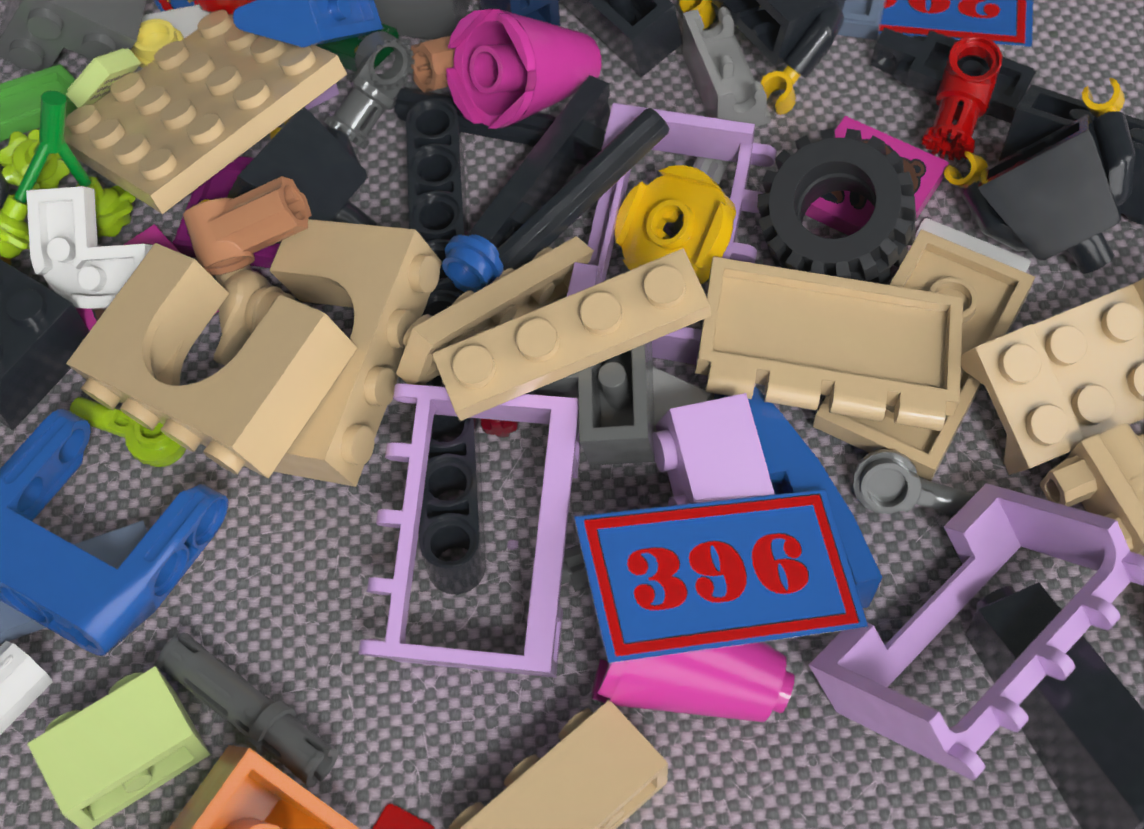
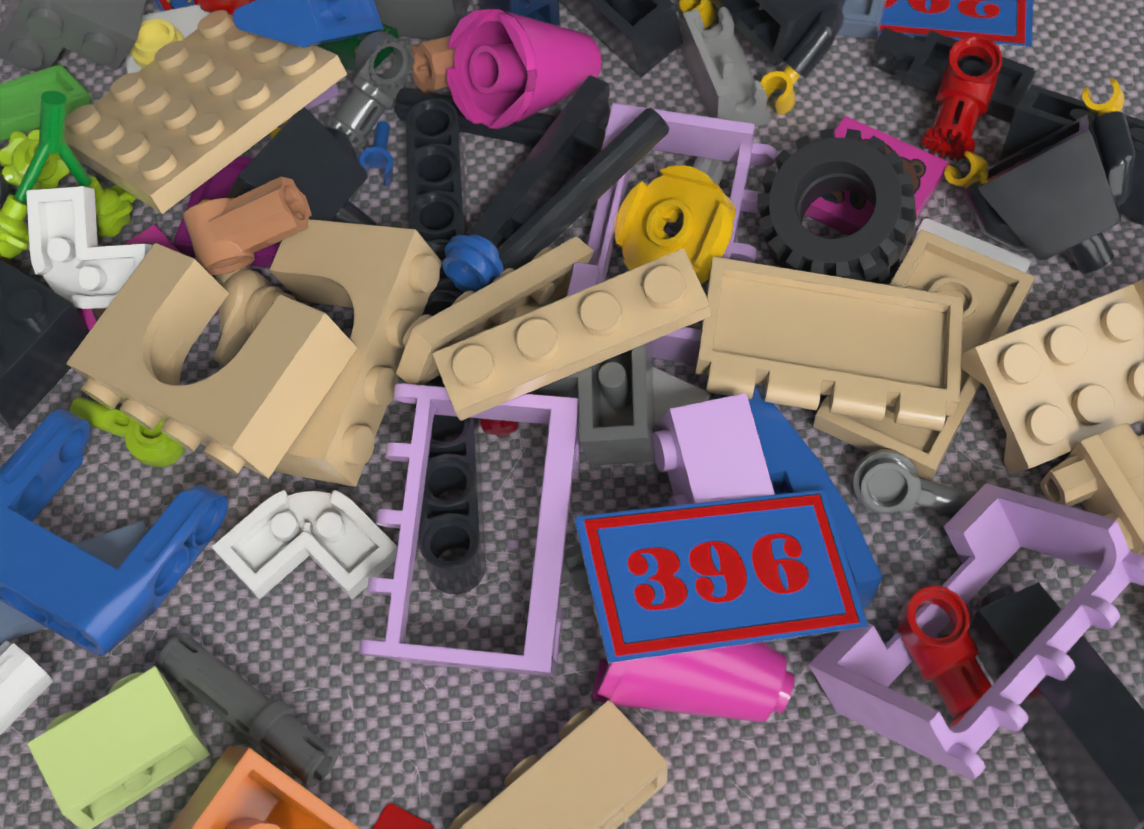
(100, 75): yellowish green tile -> none
(303, 525): none -> white plate
(378, 155): none -> blue hand
(948, 660): none -> red connector

